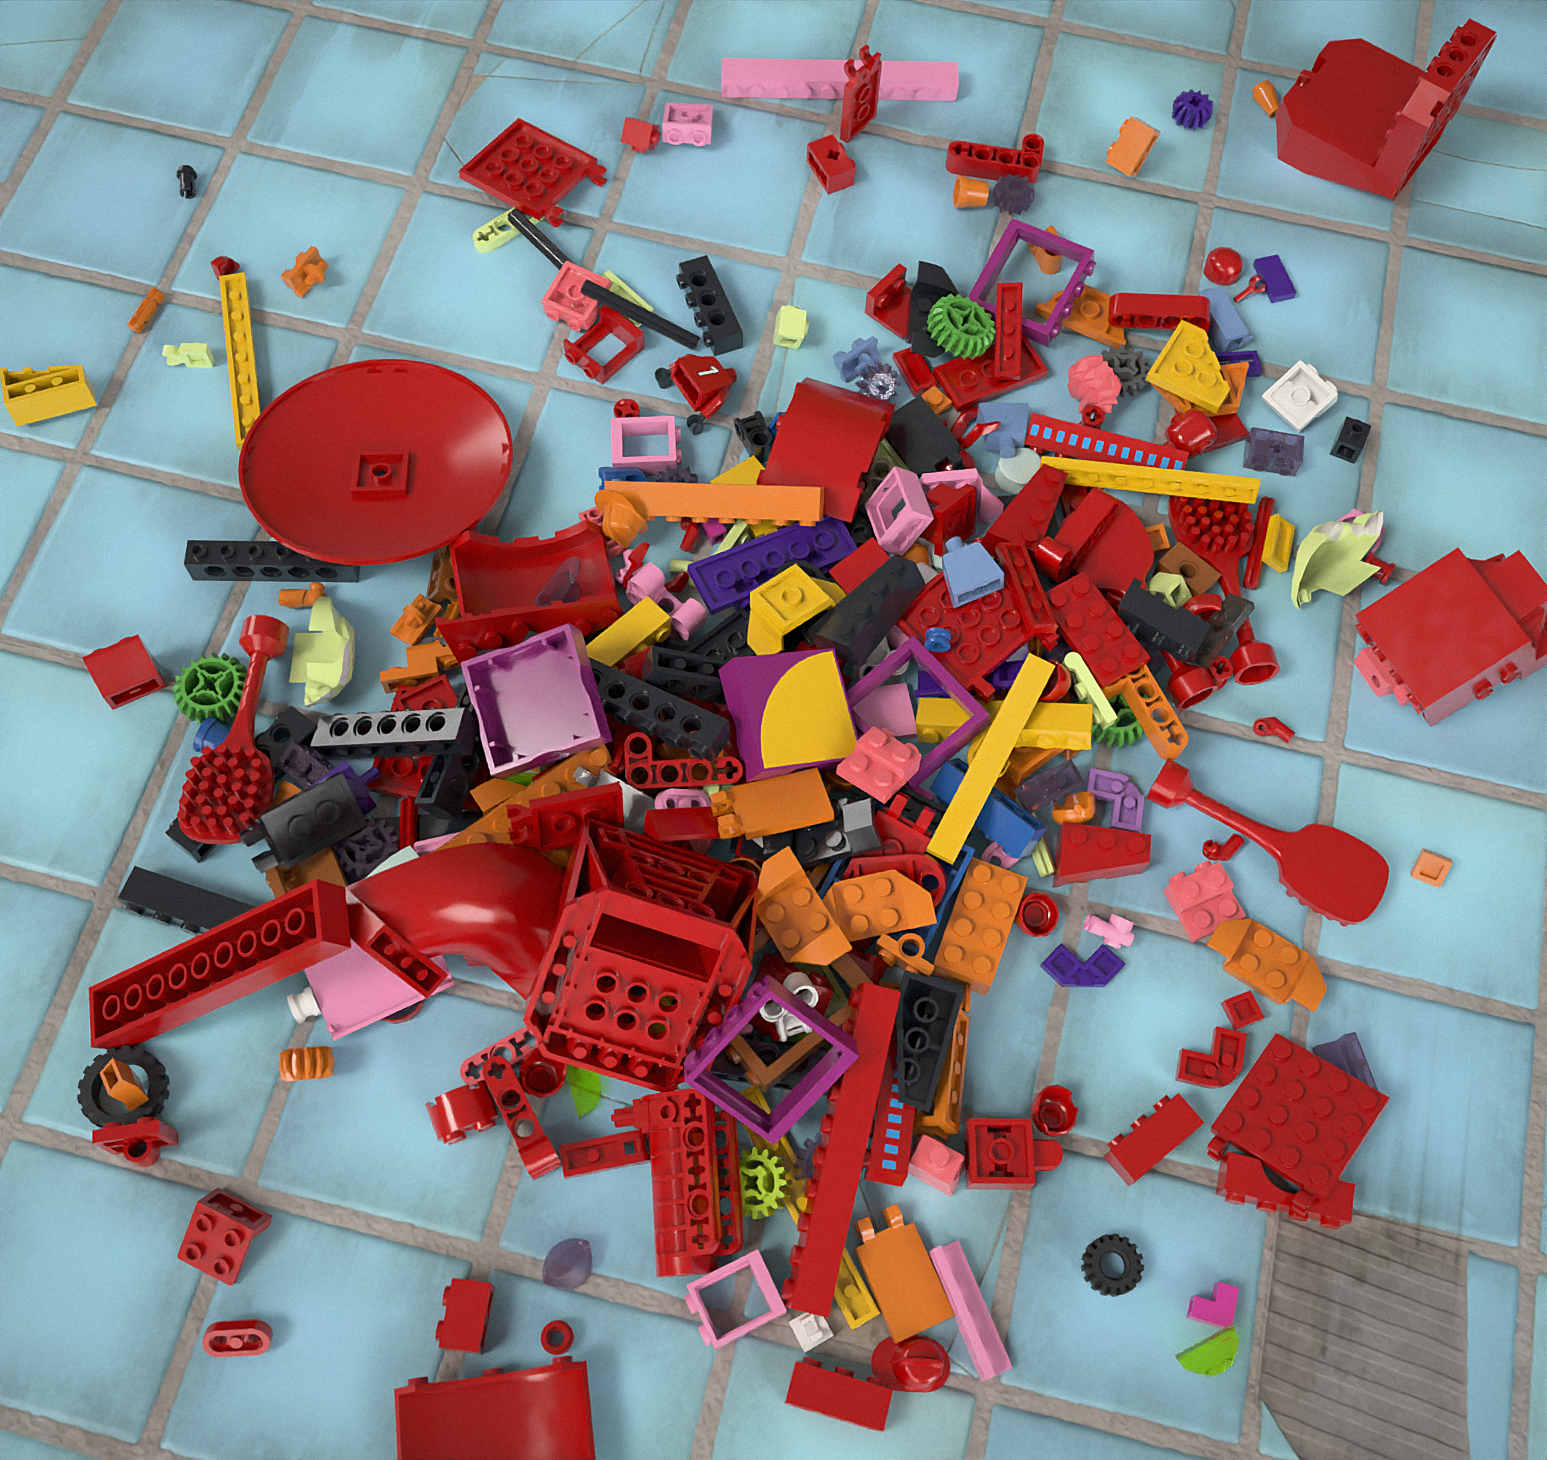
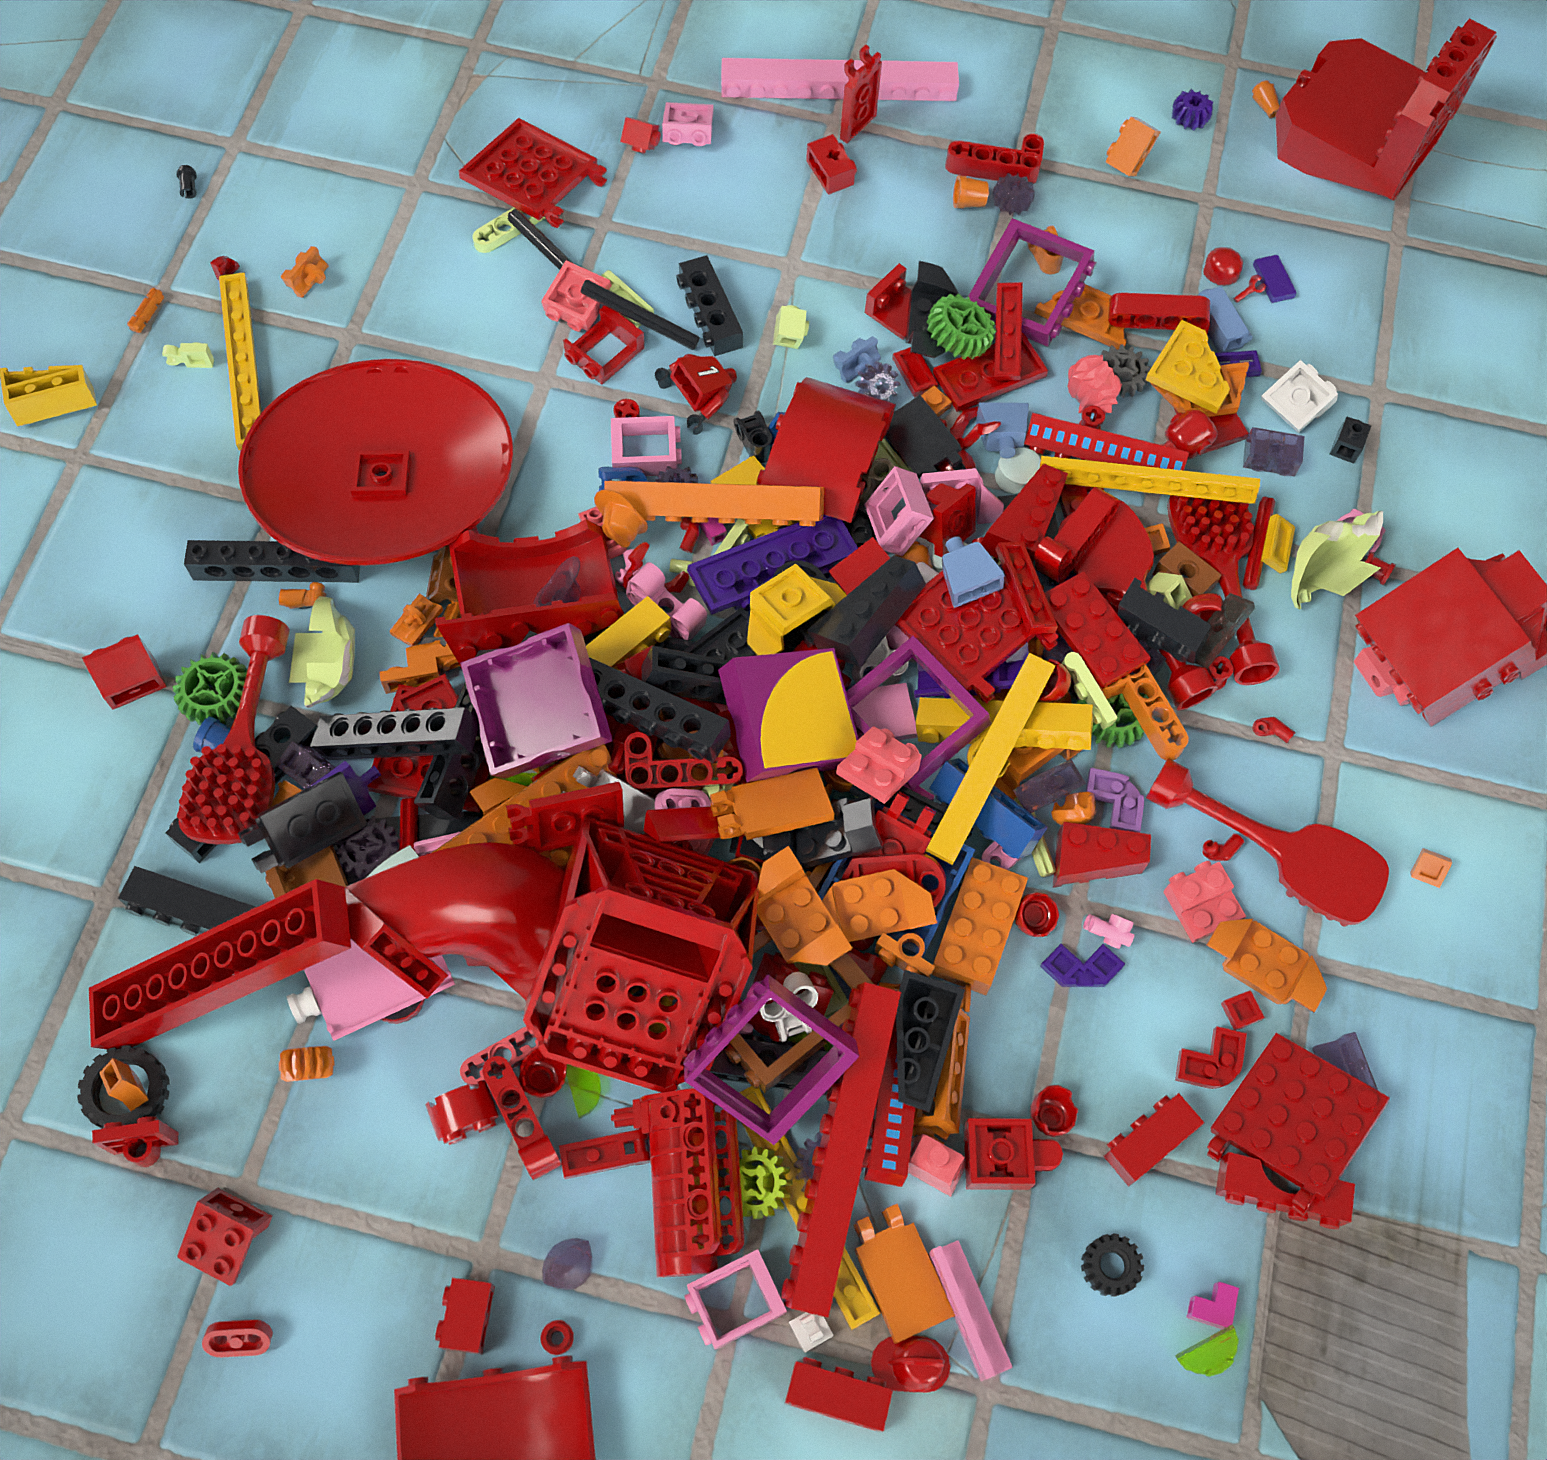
(937, 640): blue bush -> none

